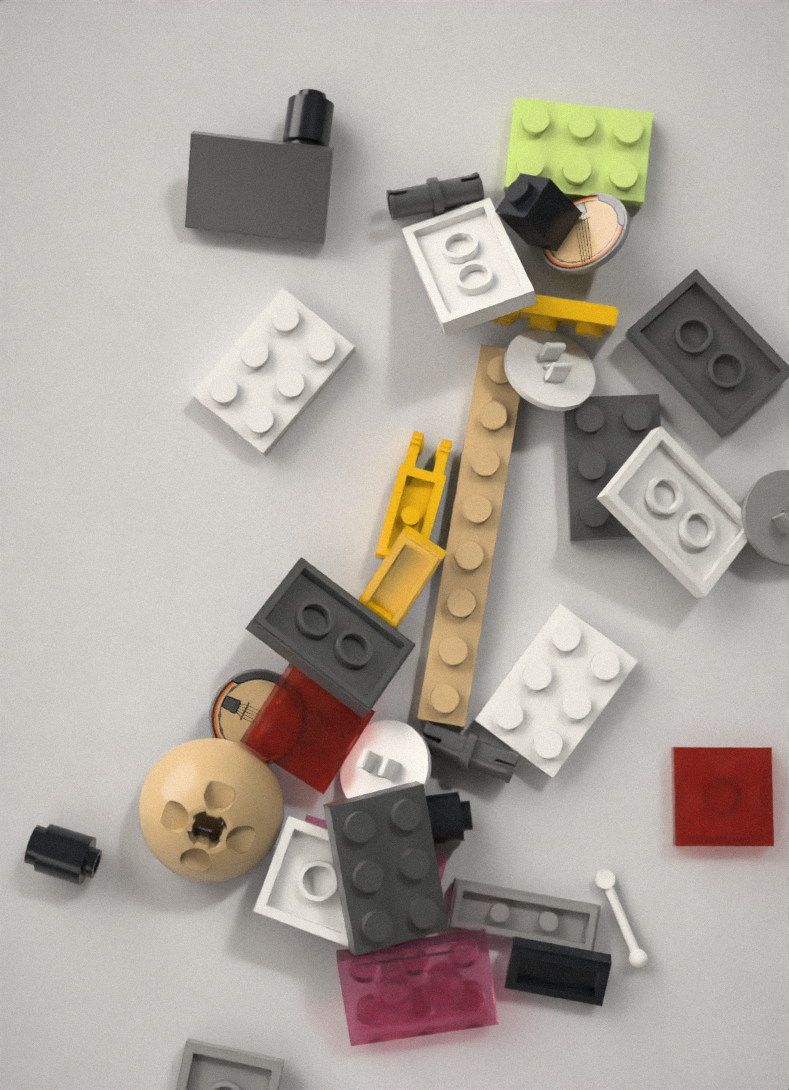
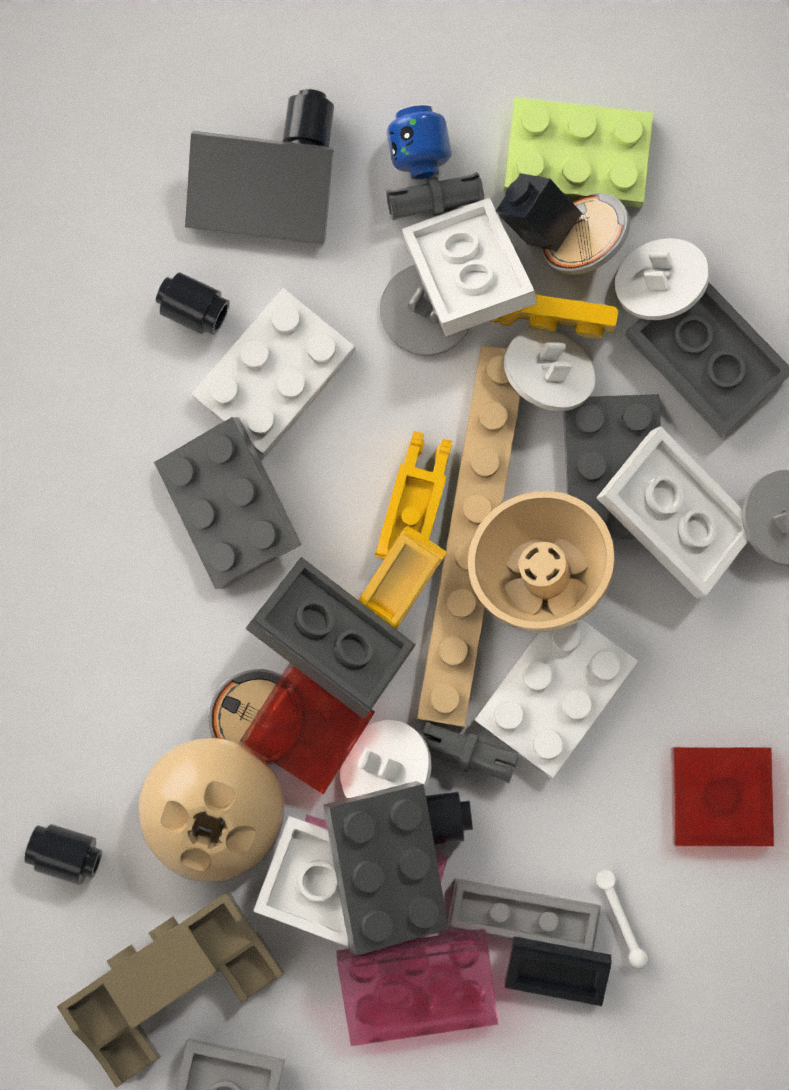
(144, 982): none -> dark tan bracket
(192, 303): none -> black brick
(227, 503): none -> dark grey plate
(411, 317): none -> light grey piece
(419, 141): none -> blue head
(539, 537): none -> tan piece
(662, 279): none -> white piece

